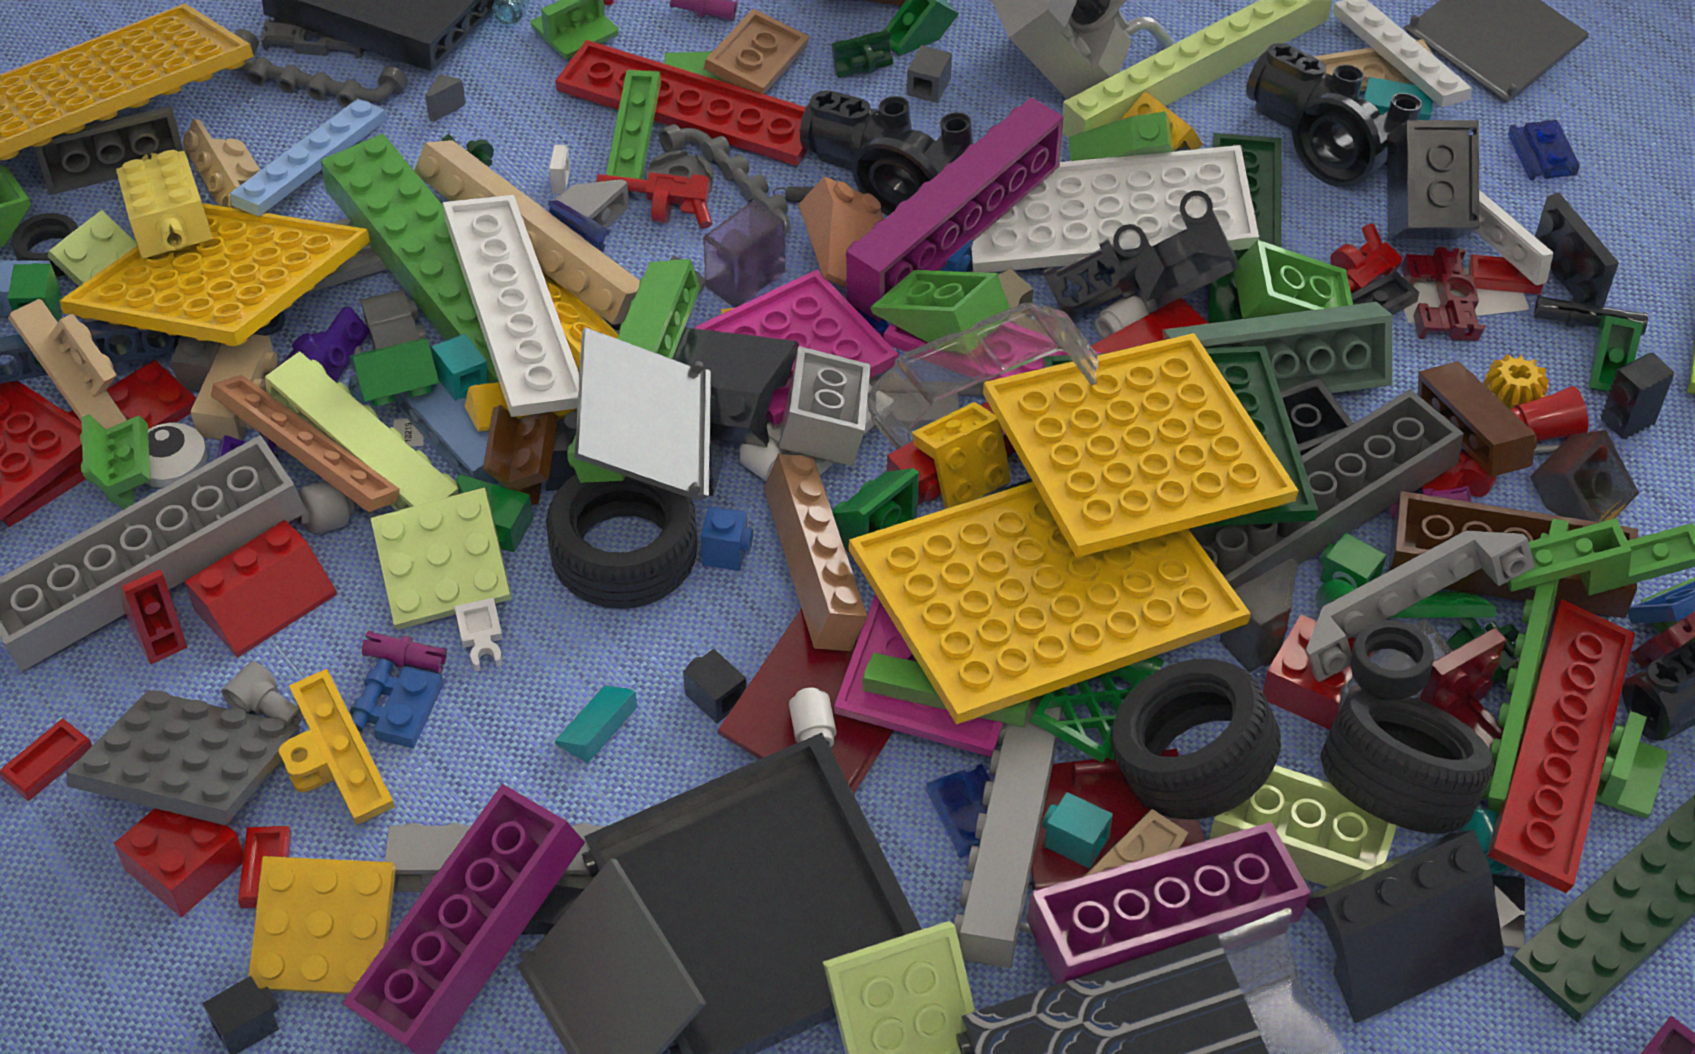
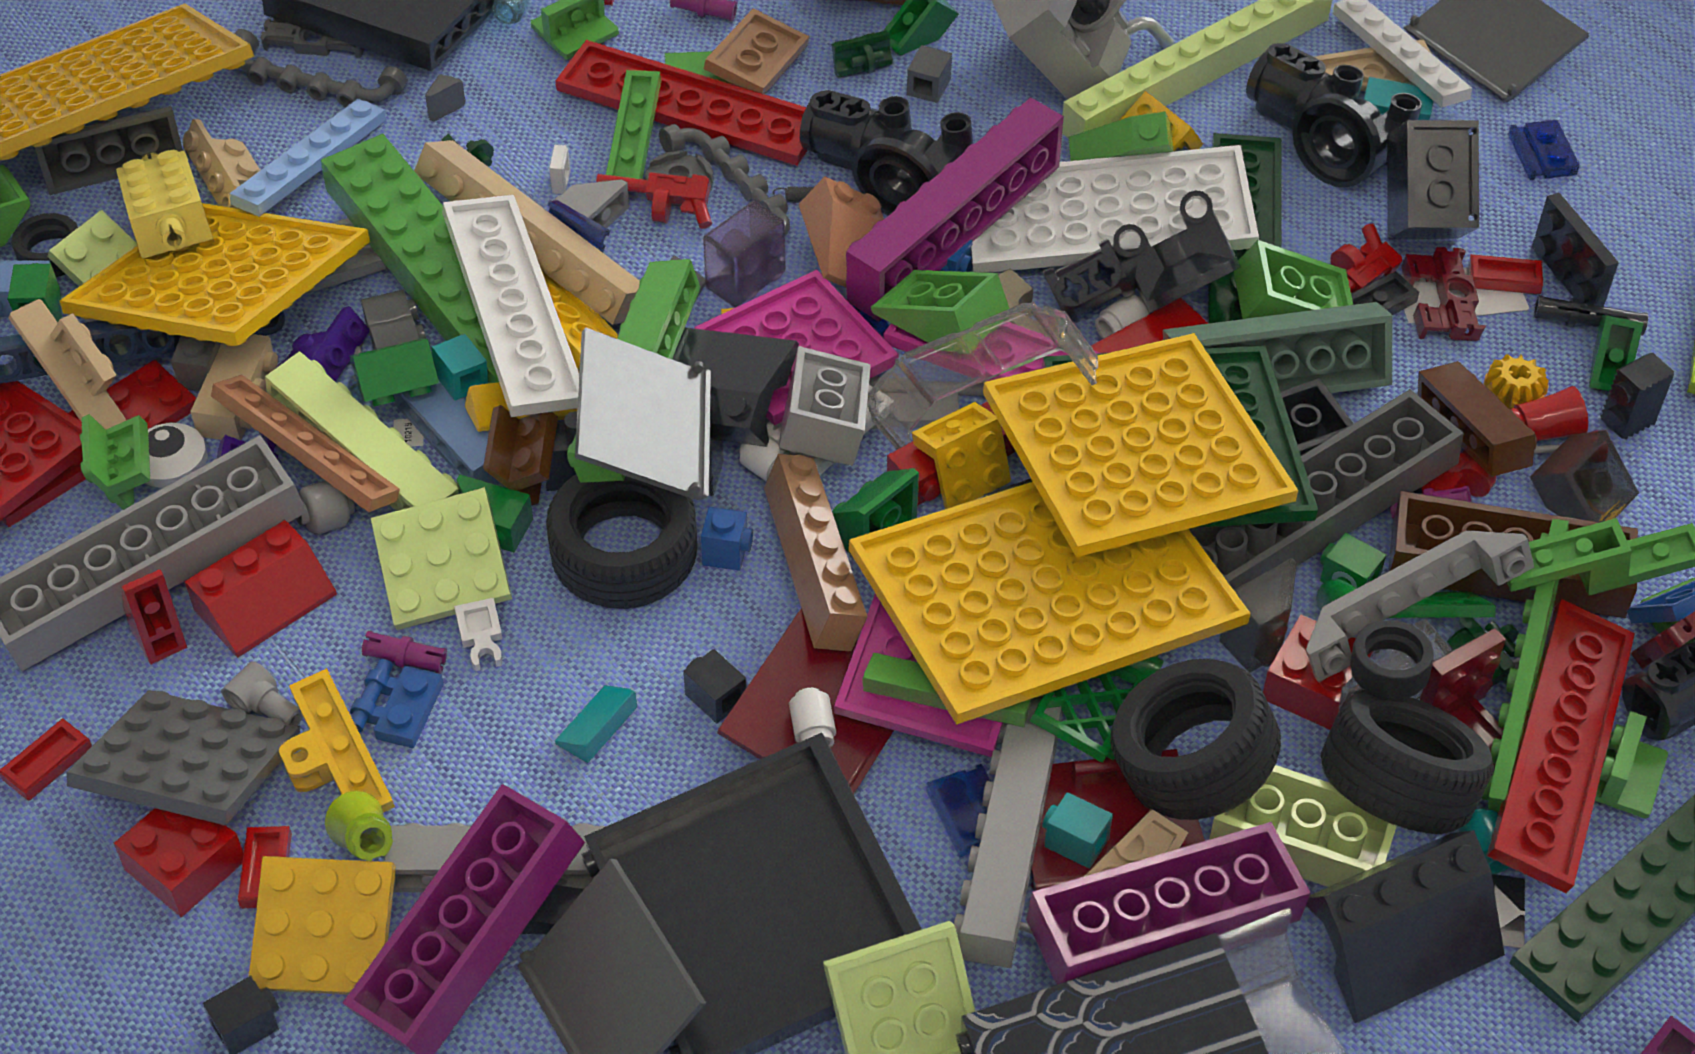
(350, 817): none -> lime plant
(1513, 241): white tile -> none

